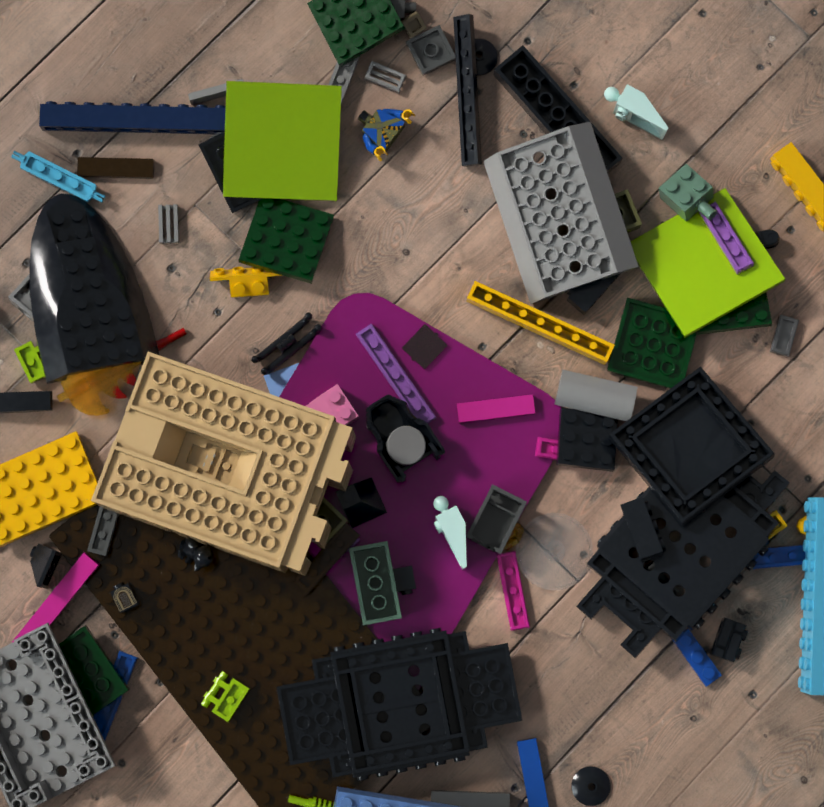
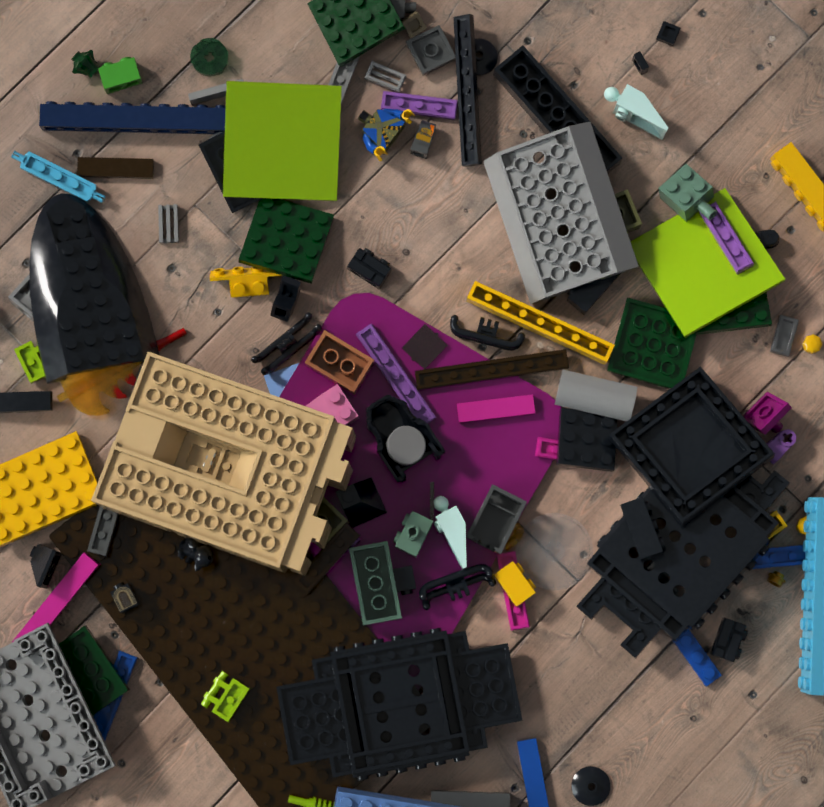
(84, 63): none -> dark green rock
(120, 75): none -> bright green brick
(217, 65): none -> clear green plate
(286, 298): none -> black brick
(339, 362): none -> nougat brick
(369, 268): none -> black brick
(413, 534): none -> sand green brick
(420, 105): none -> medium lavender tile
(423, 139): none -> dark grey leg
(431, 500): none -> clear smoke piece
(456, 583): none -> black piece
(486, 335): none -> black piece
(491, 369): none -> dark brown tile
(515, 583): none -> yellow brick
(640, 63): none -> black tile
(668, 33): none -> black tile
(767, 413): none -> magenta tile
(776, 579): none -> pearl gold plate
(780, 447): none -> medium lavender piece
(812, 344): none -> yellow tile

